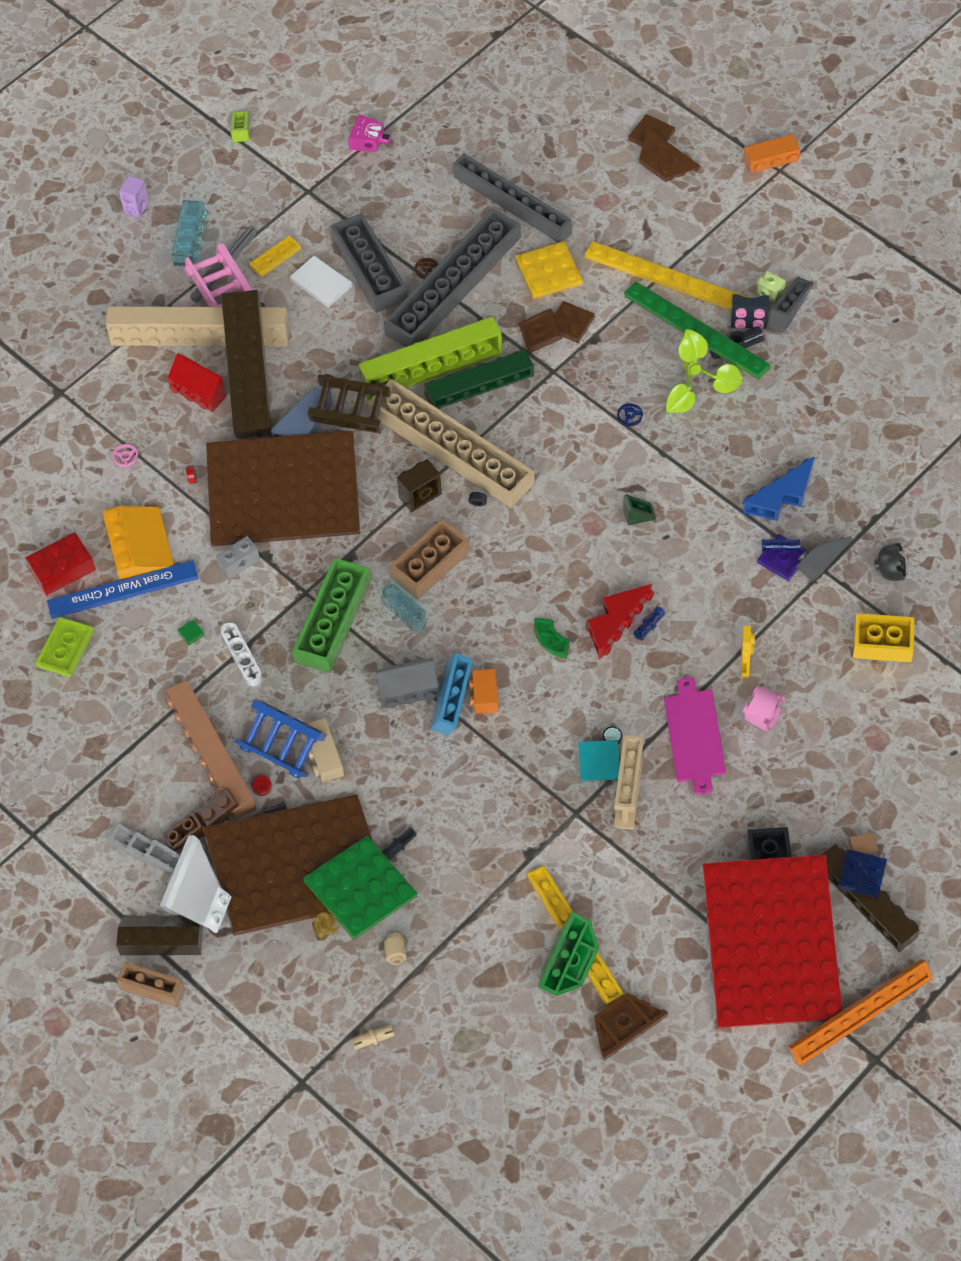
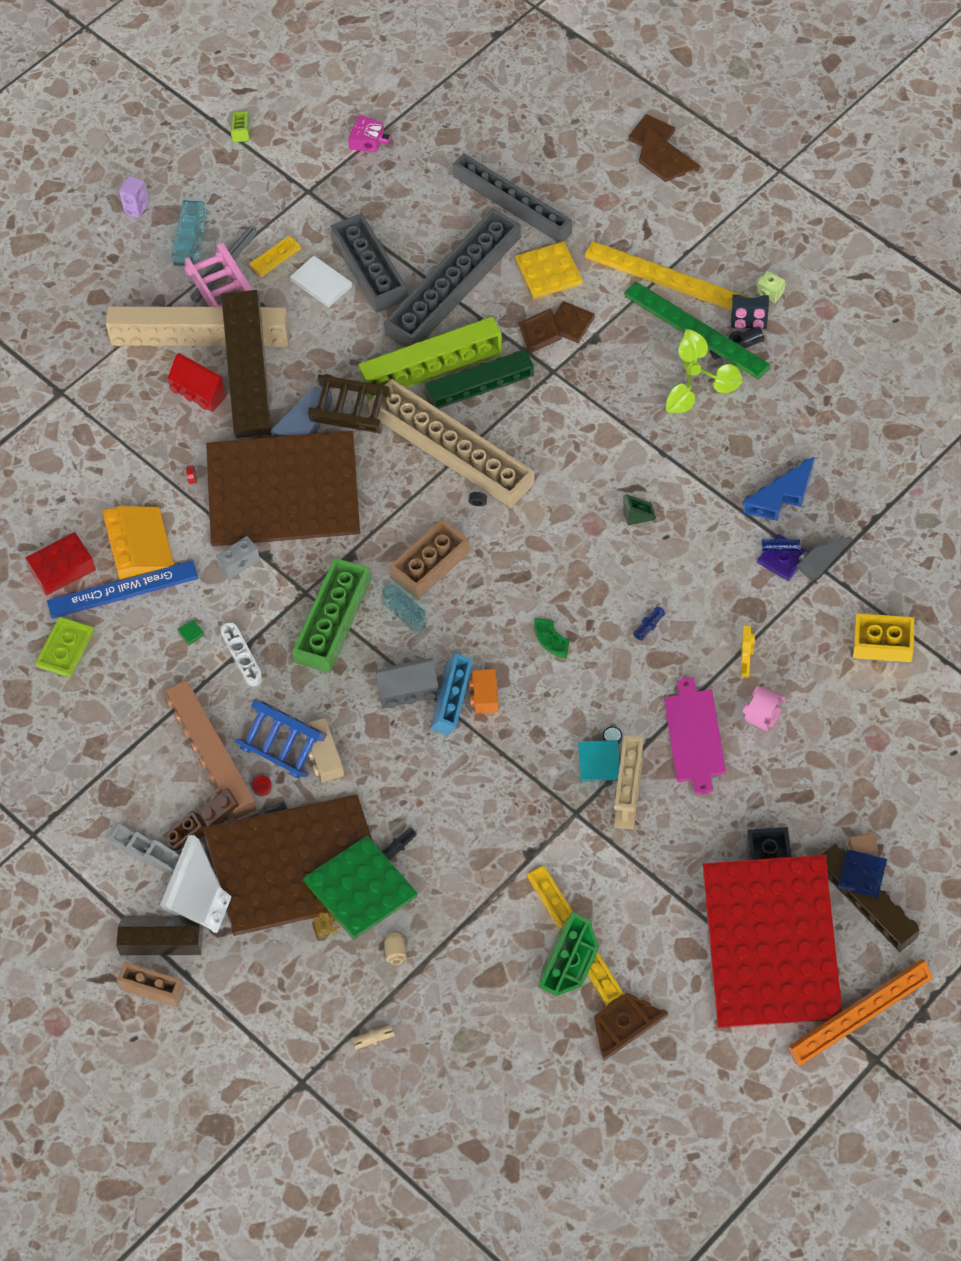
(126, 461): bright pink piece -> none
(419, 485): dark brown brick -> none
(425, 262): reddish brown piece -> none
(619, 614): red slope -> none
(628, 408): clear blue piece -> none
(771, 153): orange brick -> none
(789, 304): dark grey slope -> none
(891, 562): pearl dark grey cylinder -> none

